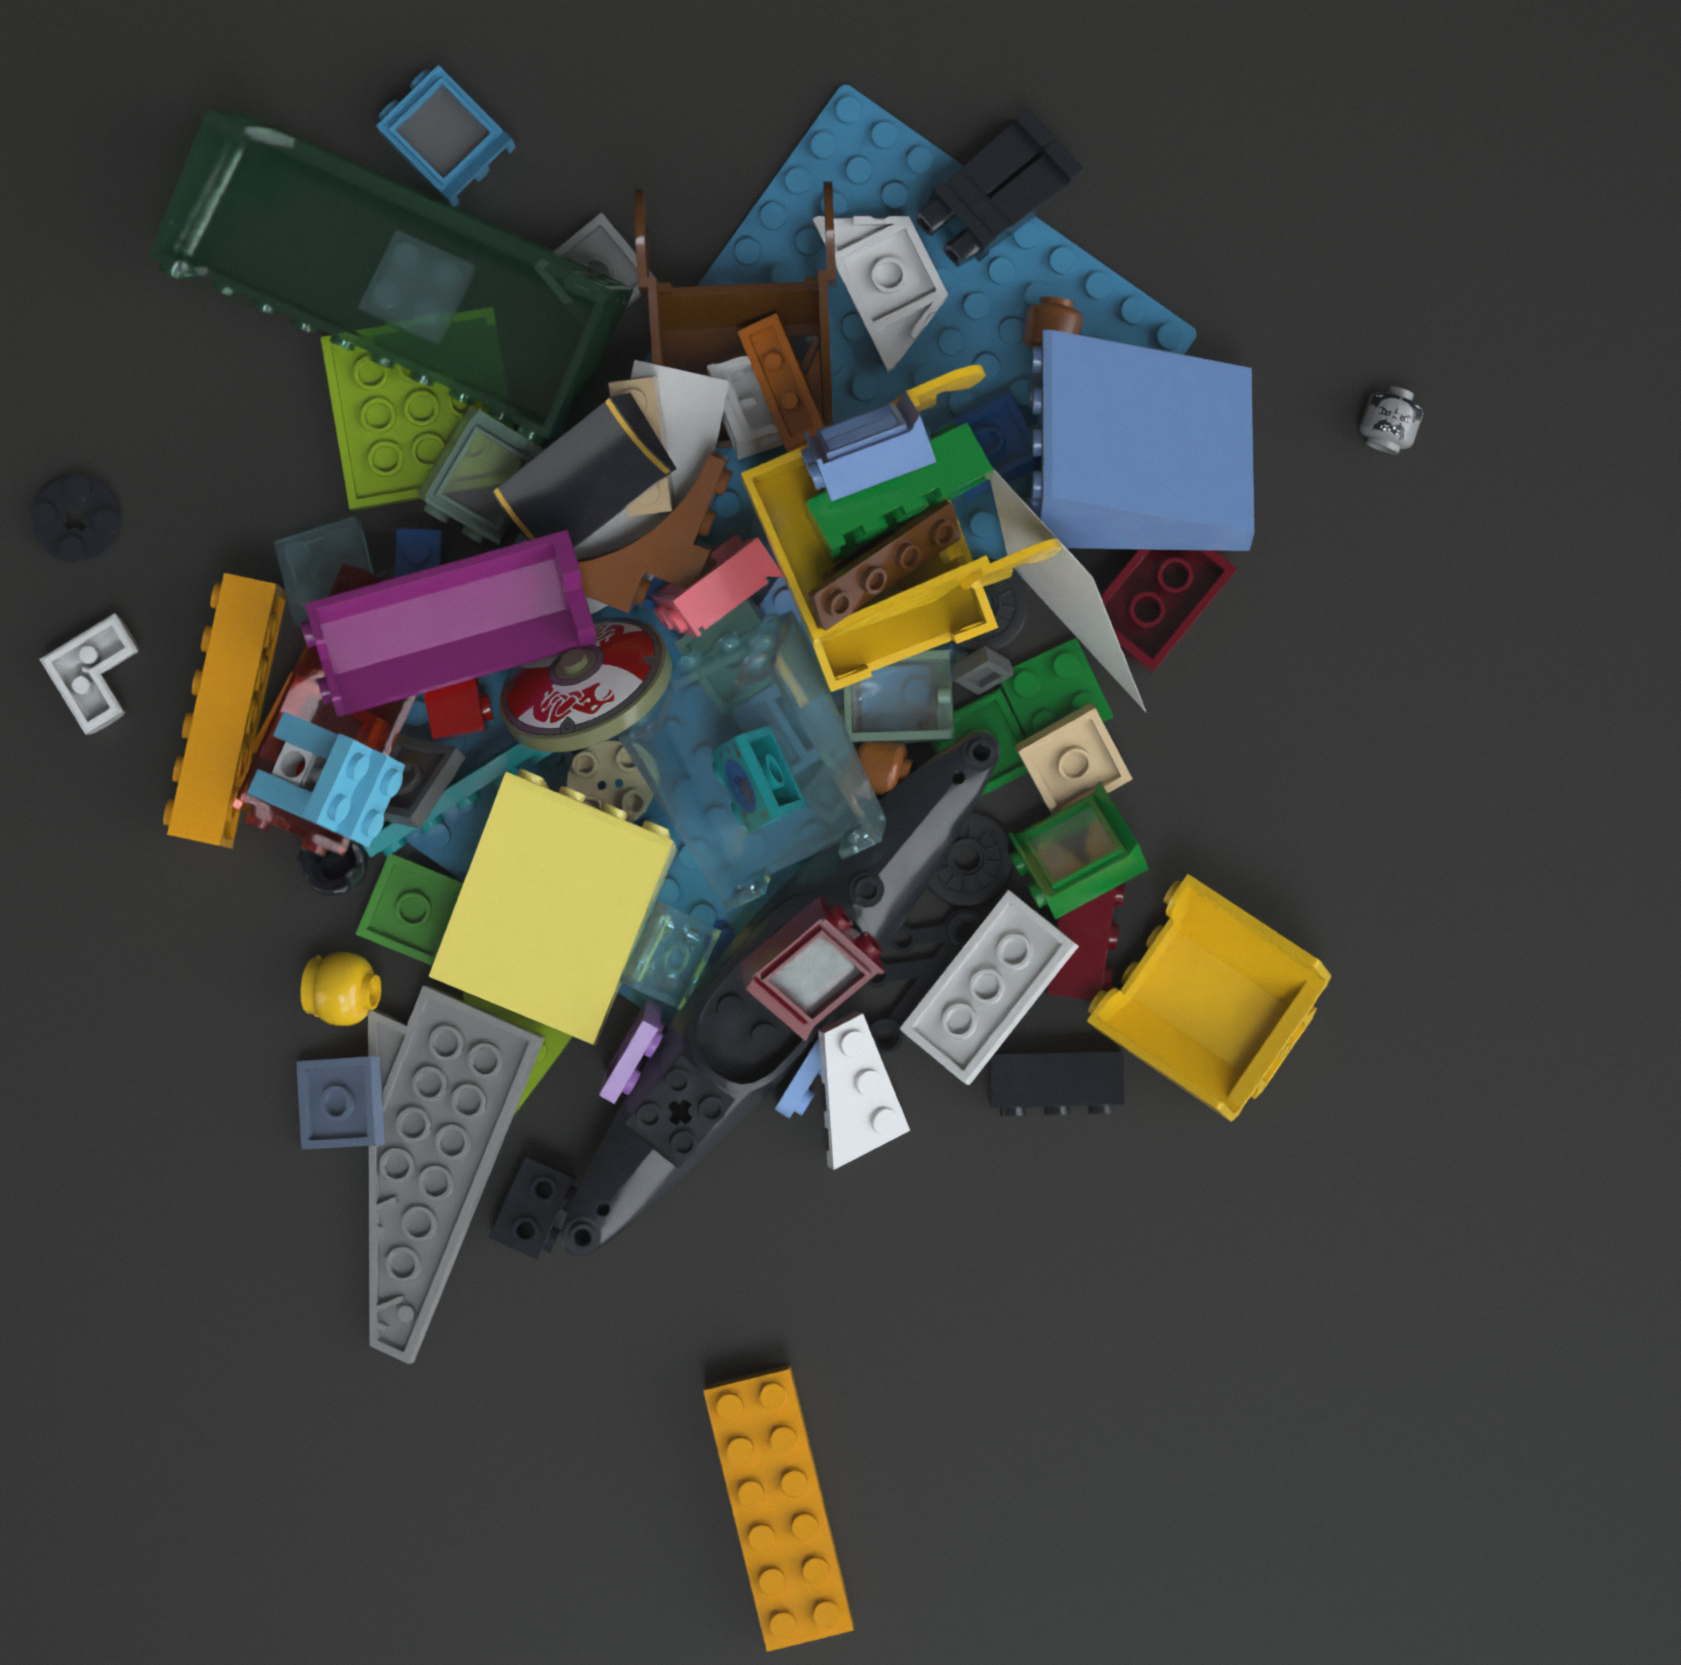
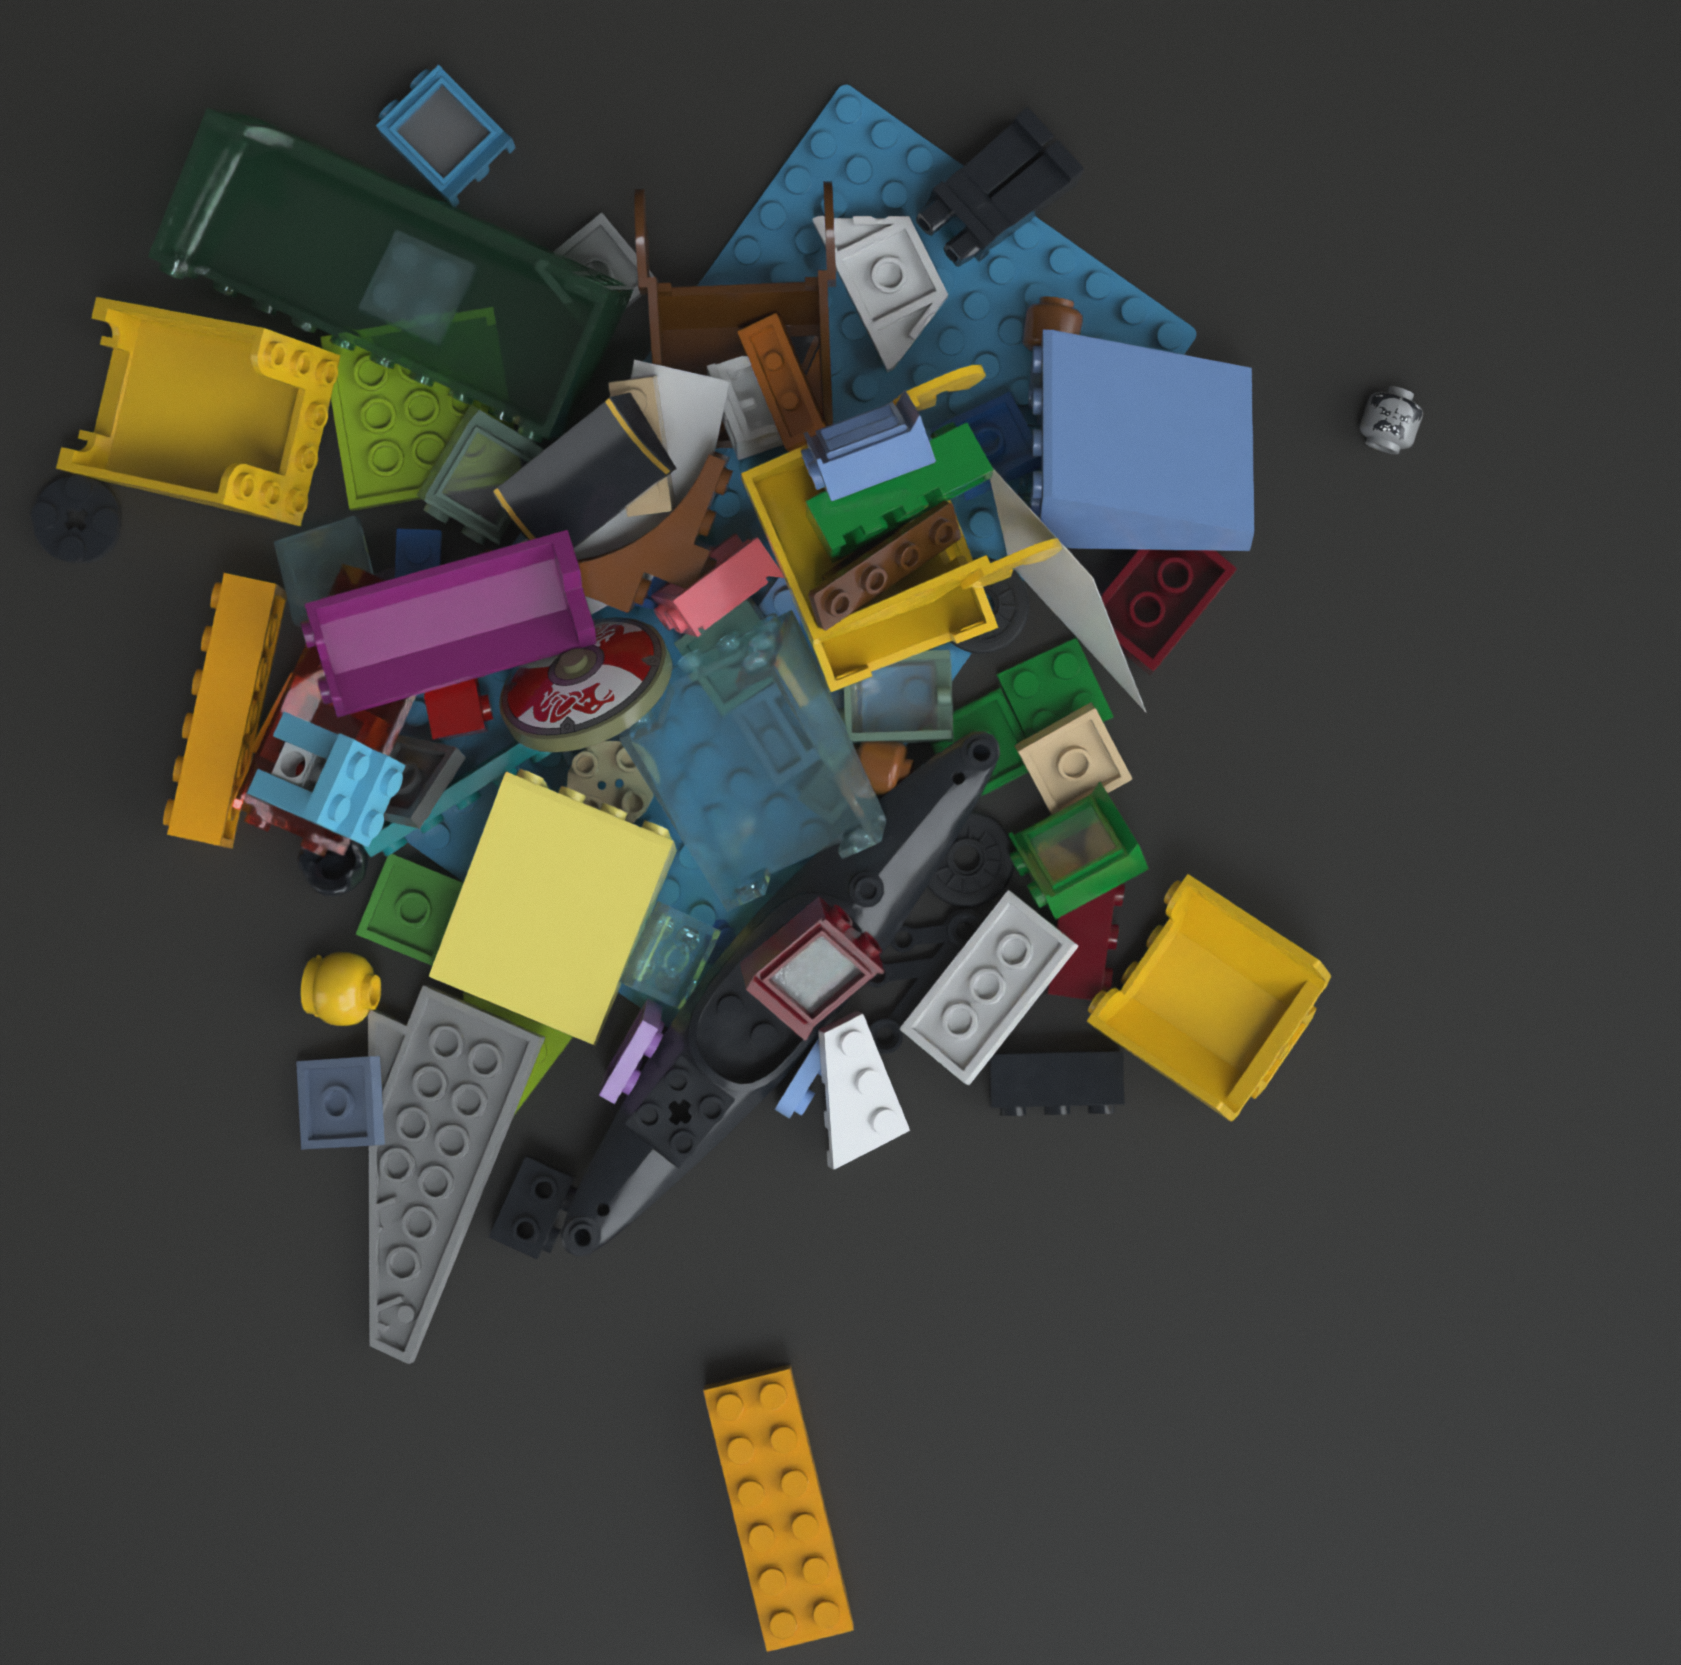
(79, 668): white brick -> none
(207, 412): none -> yellow windscreen
(757, 779): teal slope -> none
(981, 670): dark grey plate -> none

